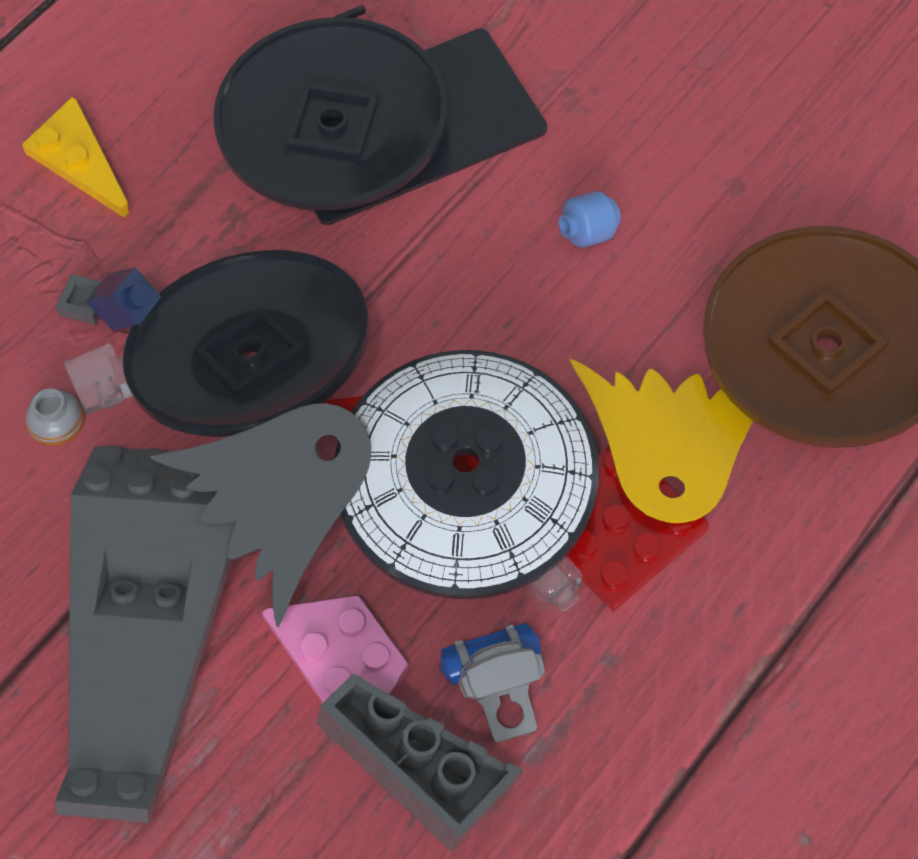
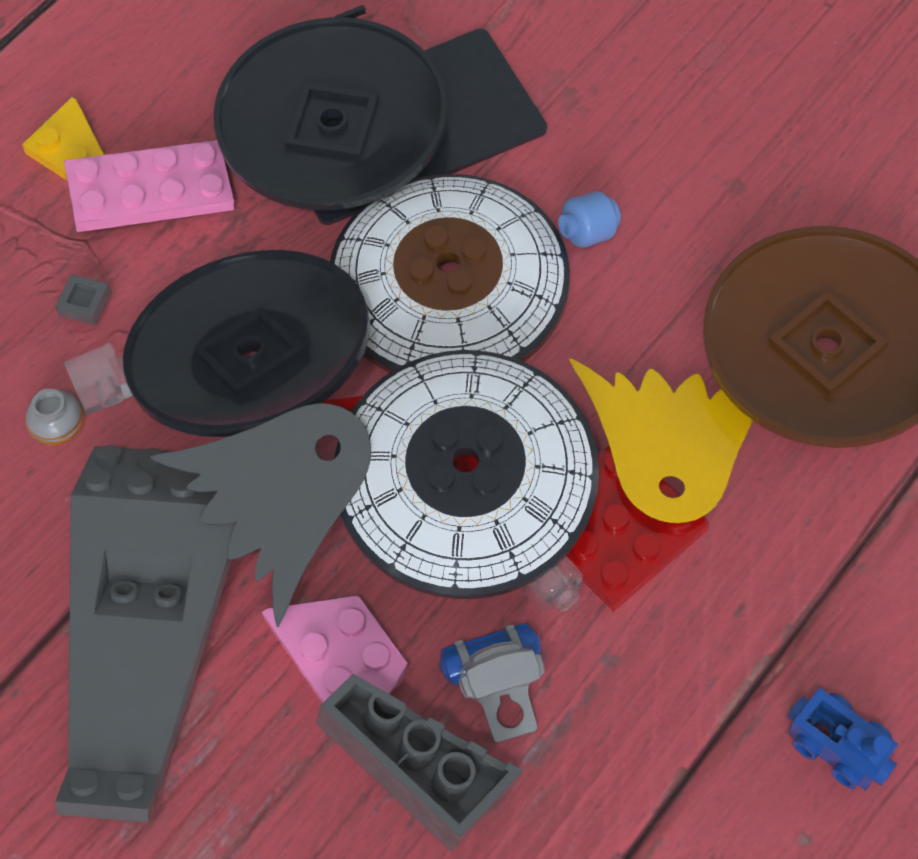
(123, 298): dark blue brick -> none
(148, 185): none -> bright pink plate
(499, 298): none -> dish
(854, 747): none -> blue brick

